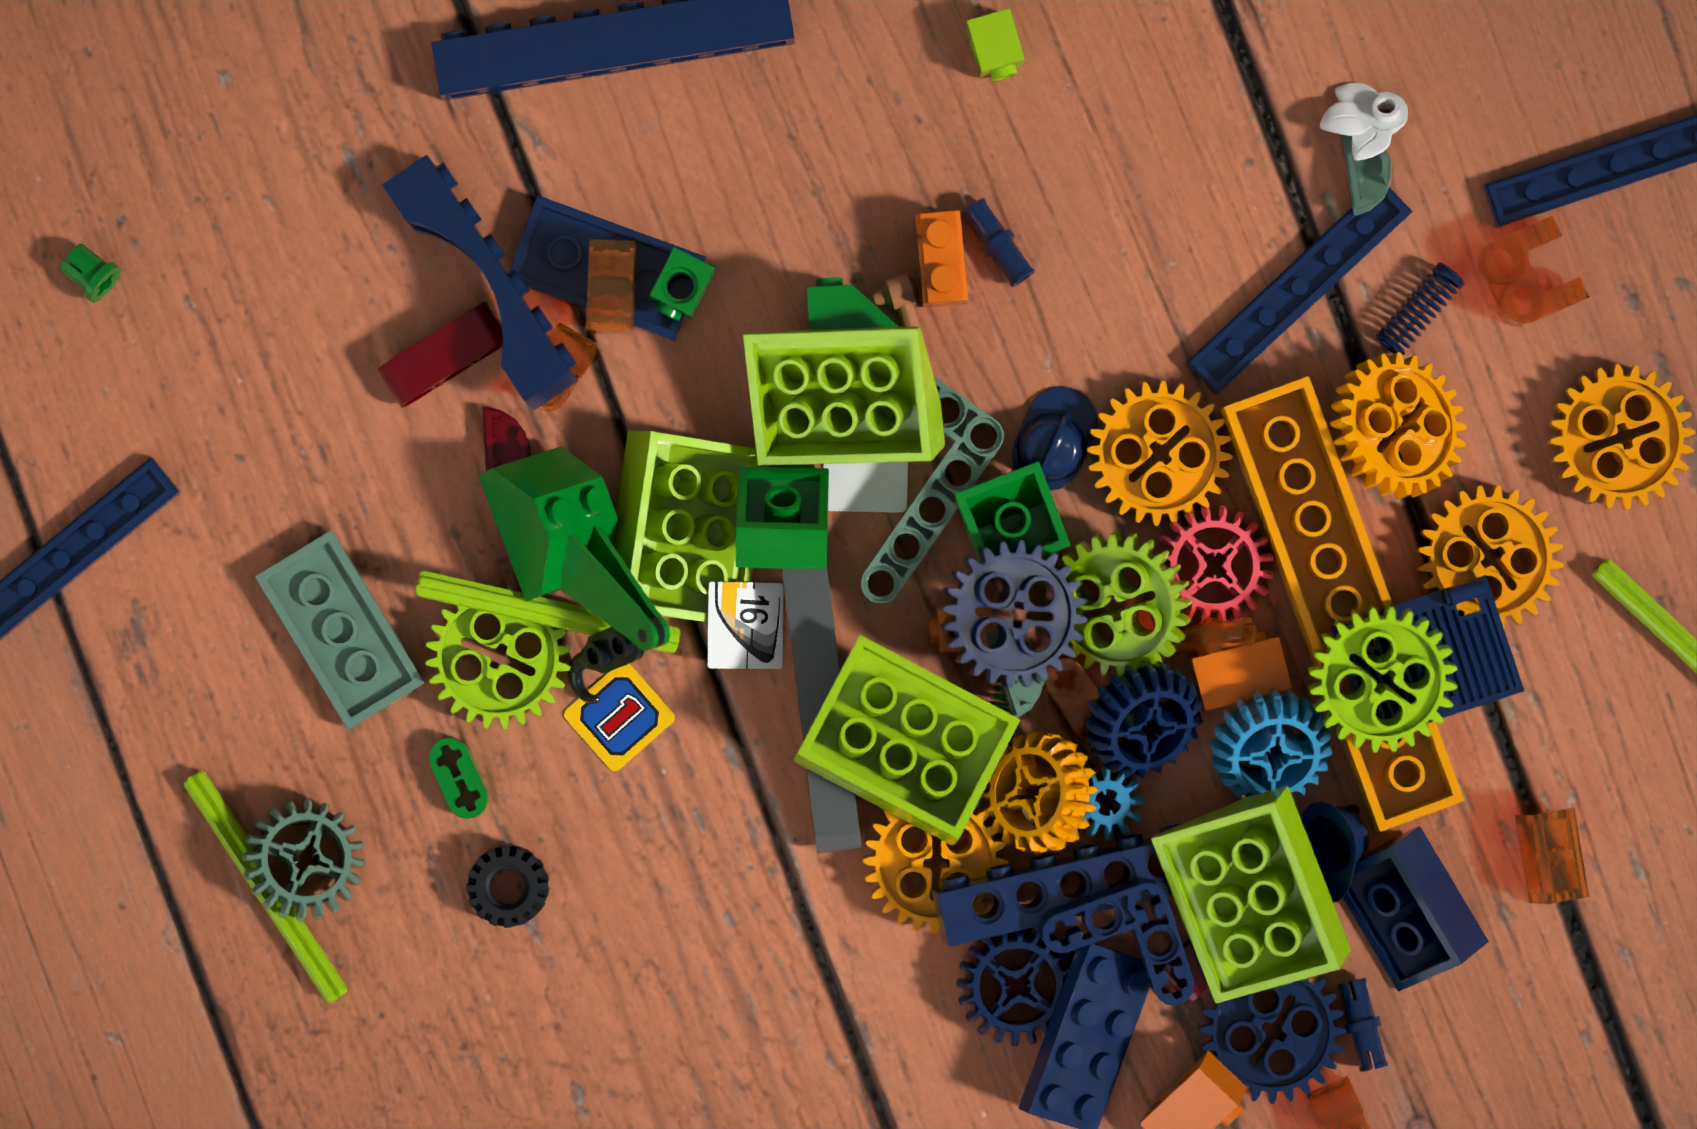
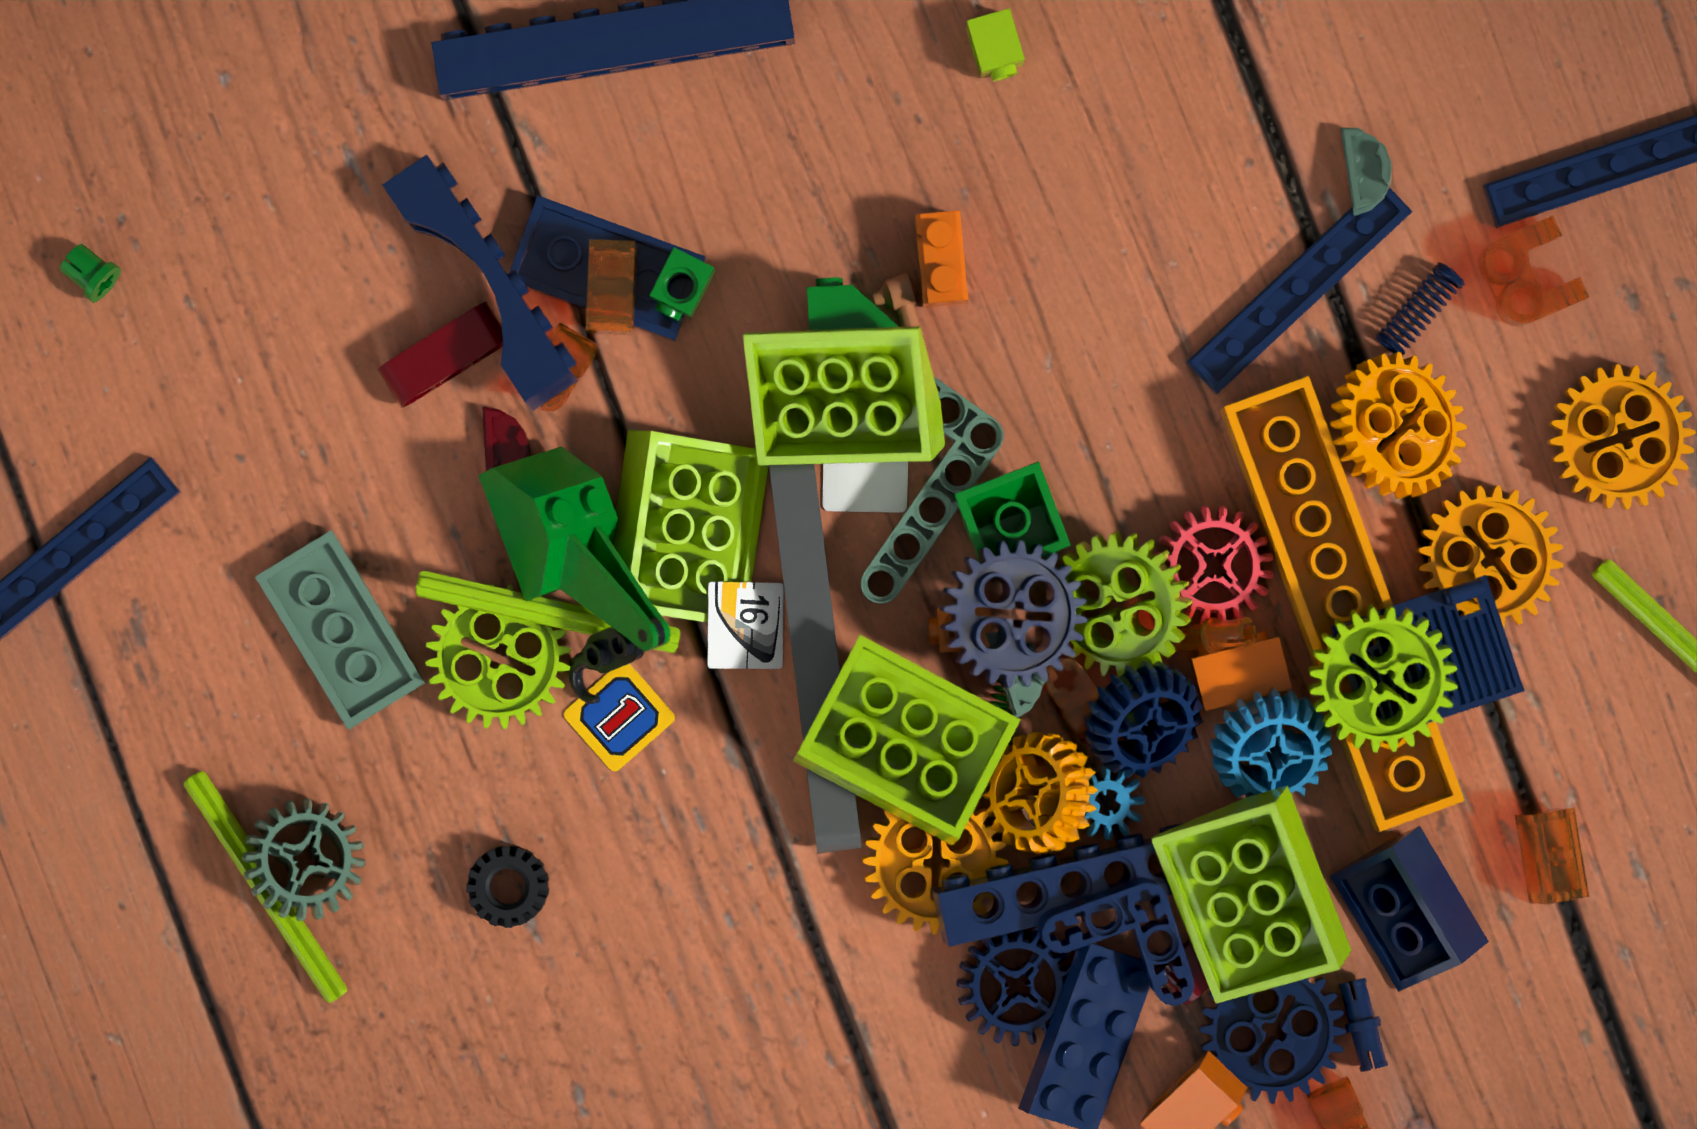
(448, 782): green beam -> none
(782, 517): green slope -> none
(997, 242): dark blue pin -> none
(1056, 435): dark blue piece -> none
(1132, 424): light orange gear -> none
(1337, 841): dark blue piece -> none
(1359, 117): white plate -> none

